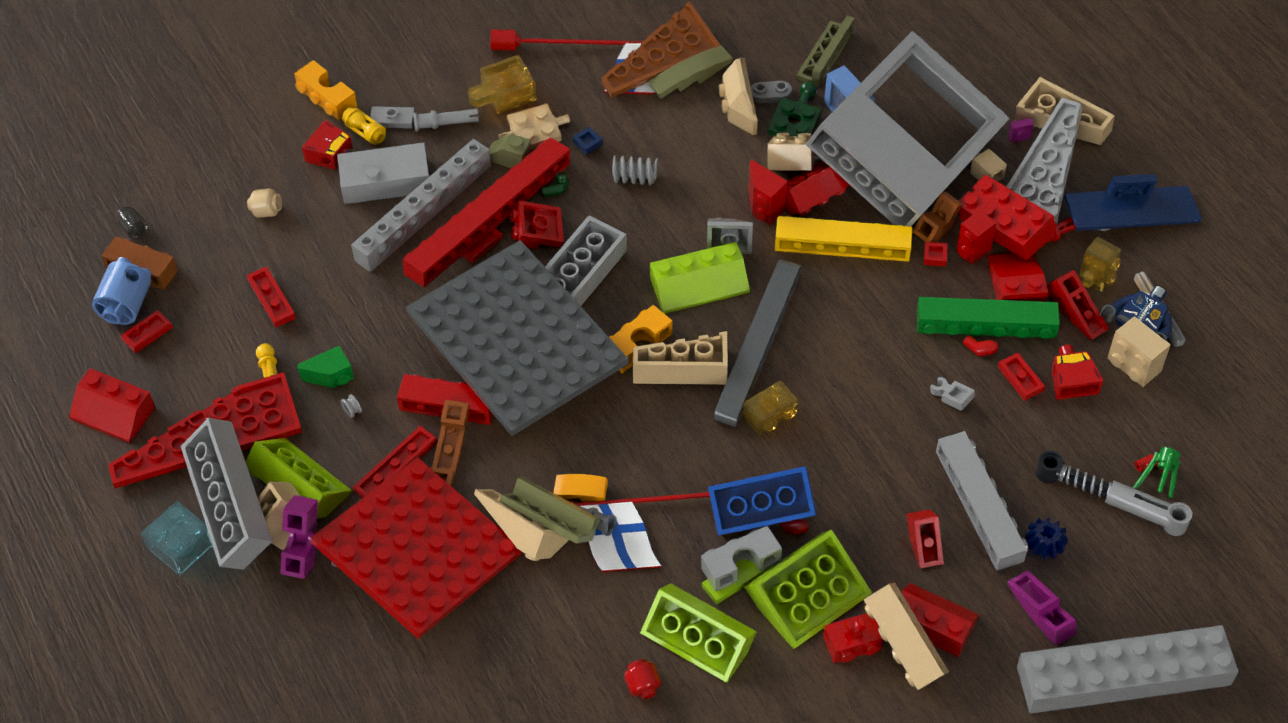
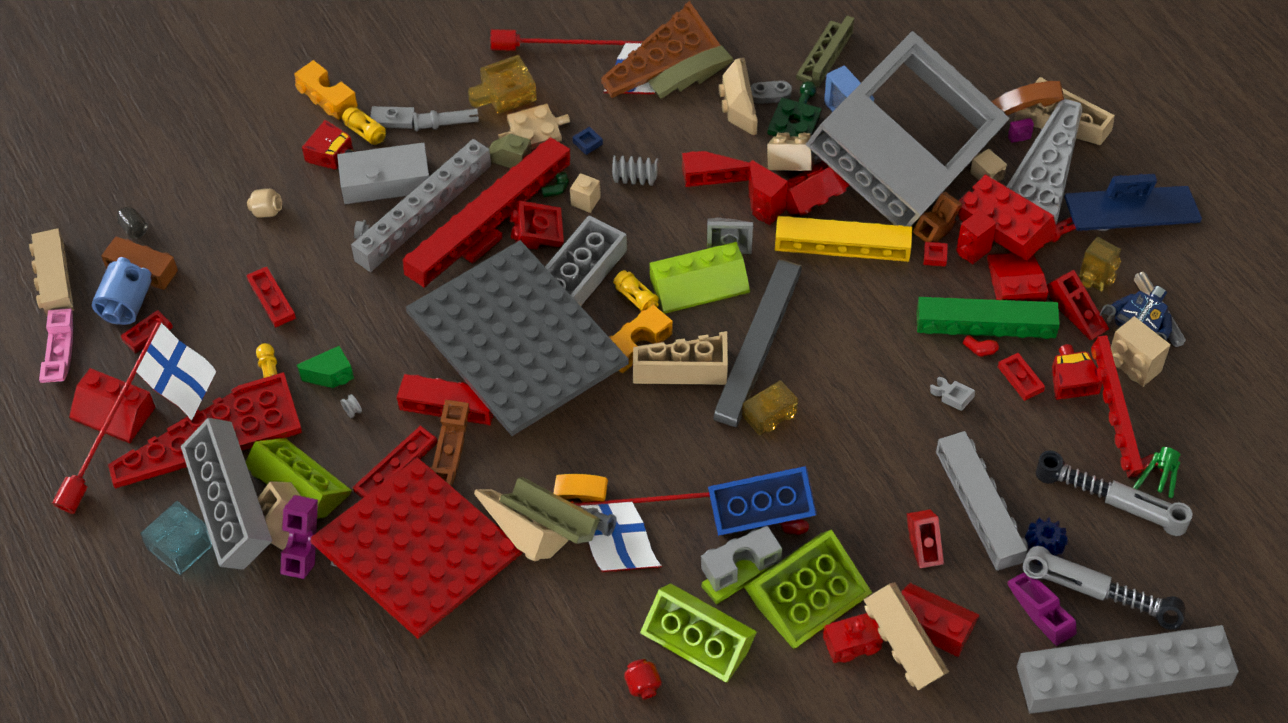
(51, 271): none -> tan brick
(58, 346): none -> bright pink slope
(170, 371): none -> flag
(360, 228): none -> light grey plate
(585, 192): none -> tan brick
(629, 285): none -> yellow piece
(710, 168): none -> red slope
(1029, 95): none -> dark orange slope
(1100, 585): none -> piece
(1118, 412): none -> red plate

